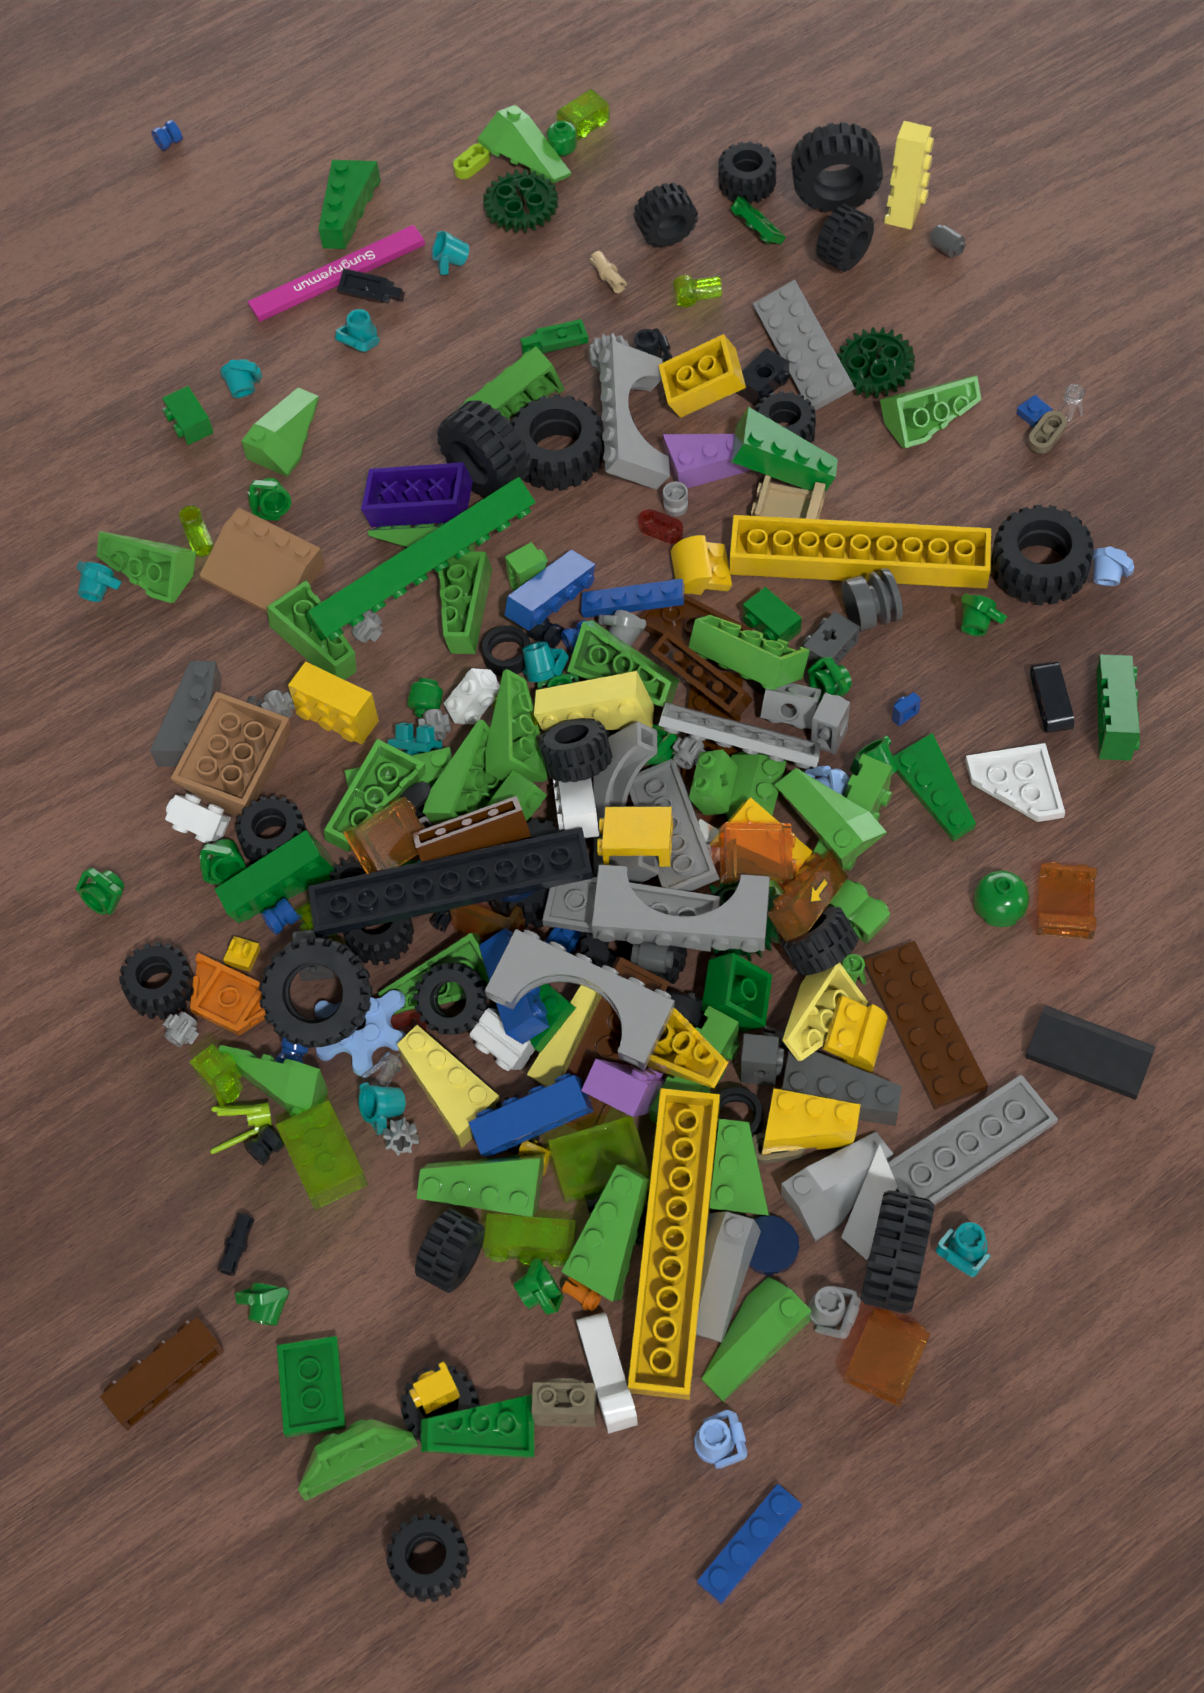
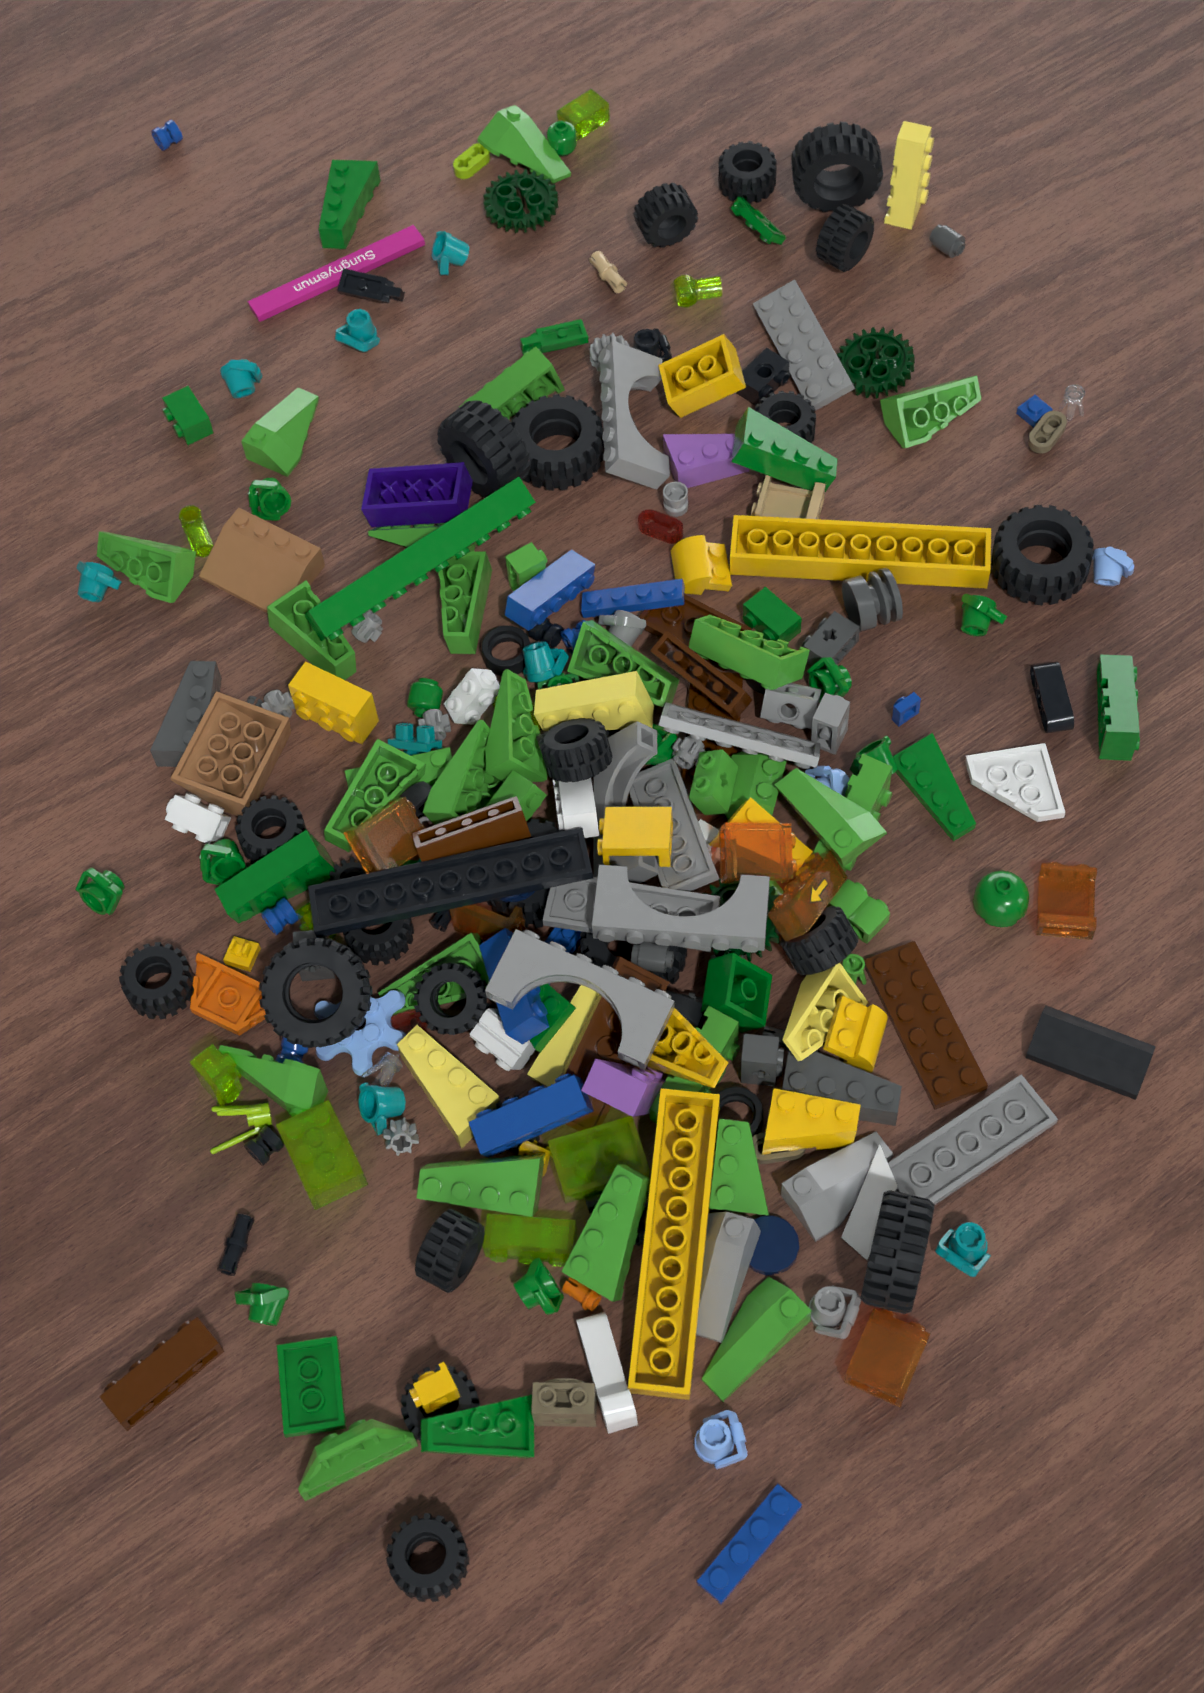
(180, 1029): light grey gear -> none

